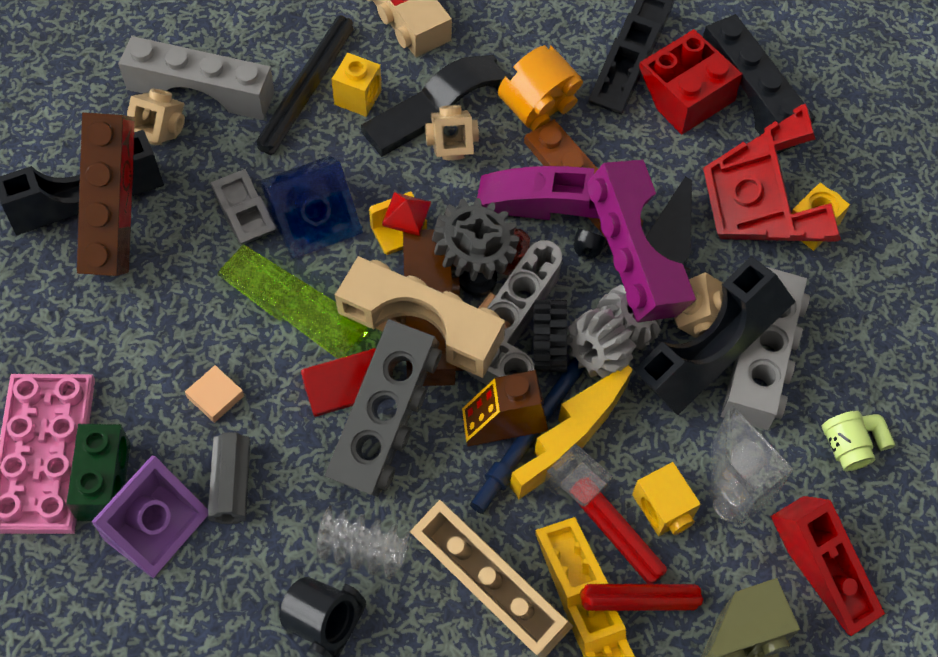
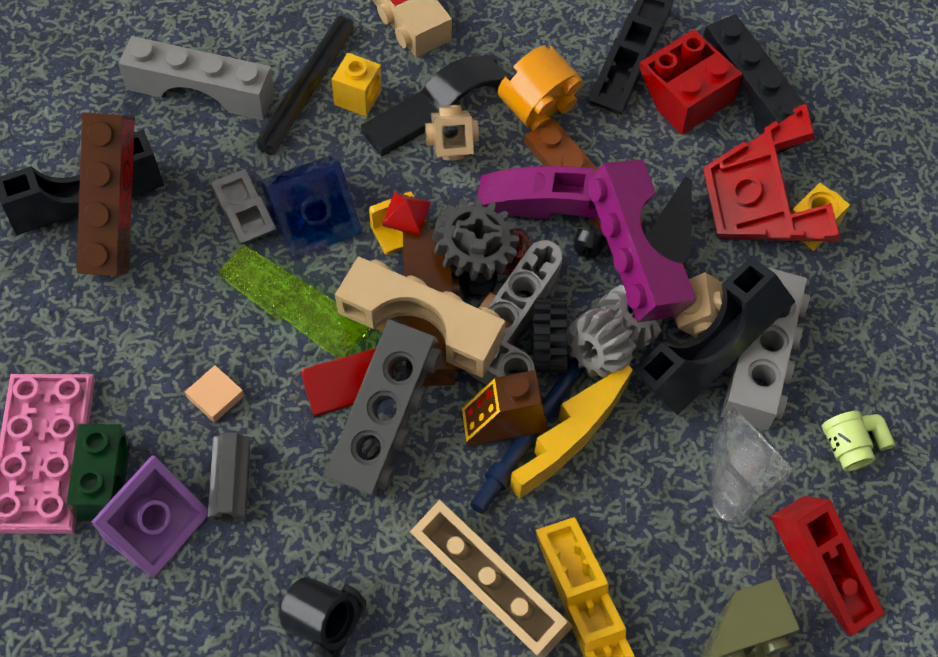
(157, 115): tan brick -> none
(362, 543): clear piece -> none
(578, 476): clear panel -> none
(625, 539): red axle -> none
(640, 597): red axle -> none
(666, 500): yellow brick -> none

